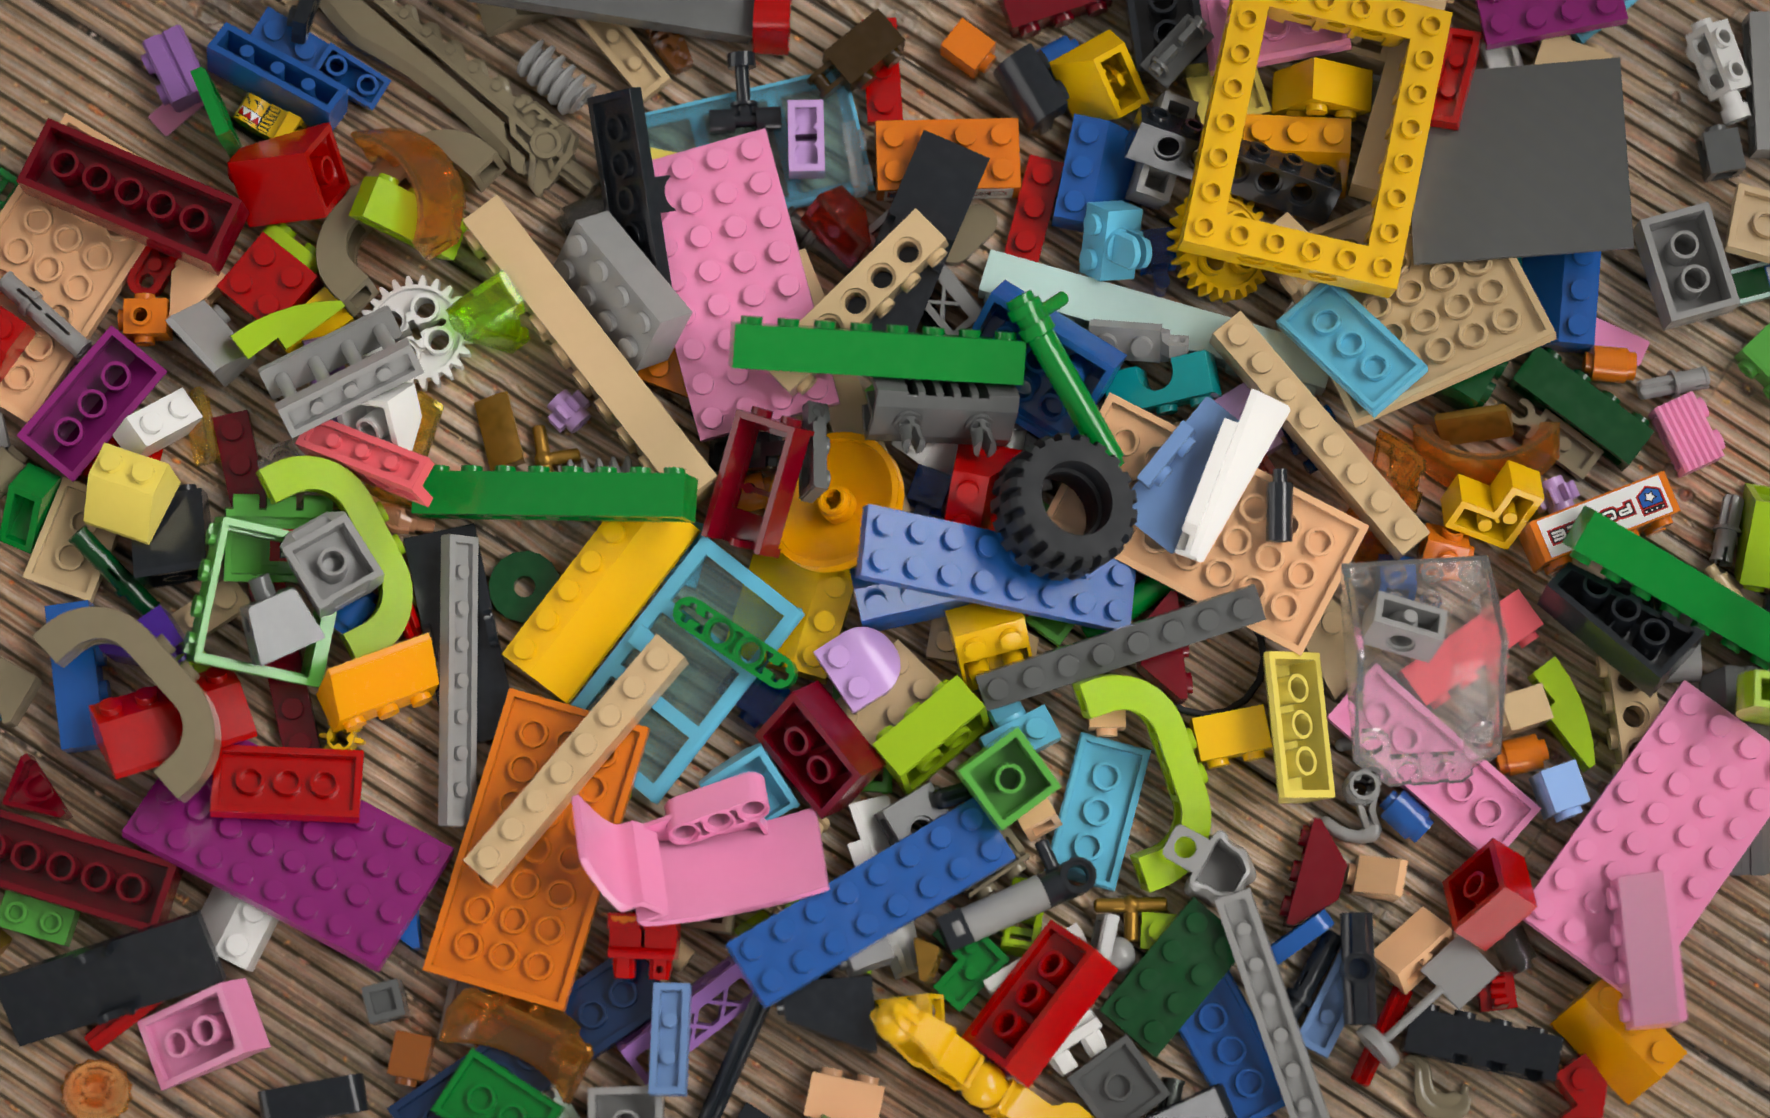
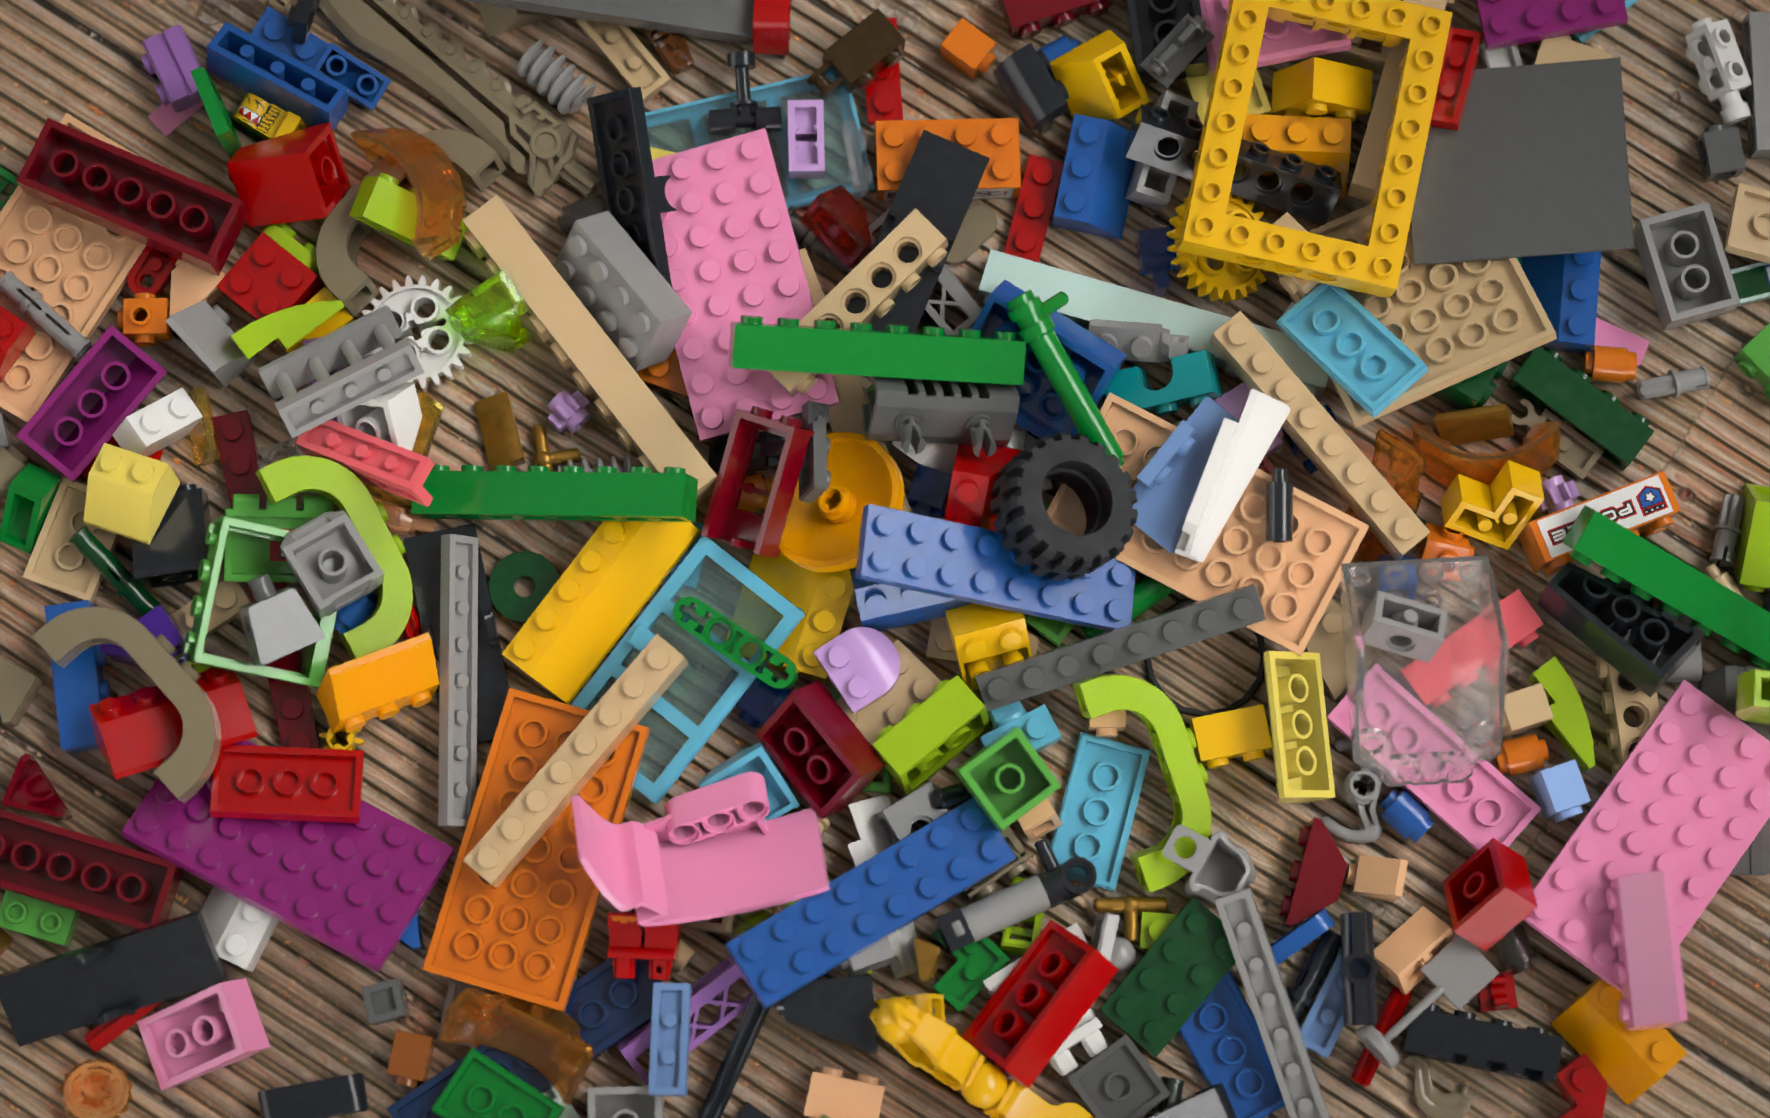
(1113, 241): medium azure brick -> none
(1168, 669): dark red slope -> none
(1687, 433): bright pink brick -> none

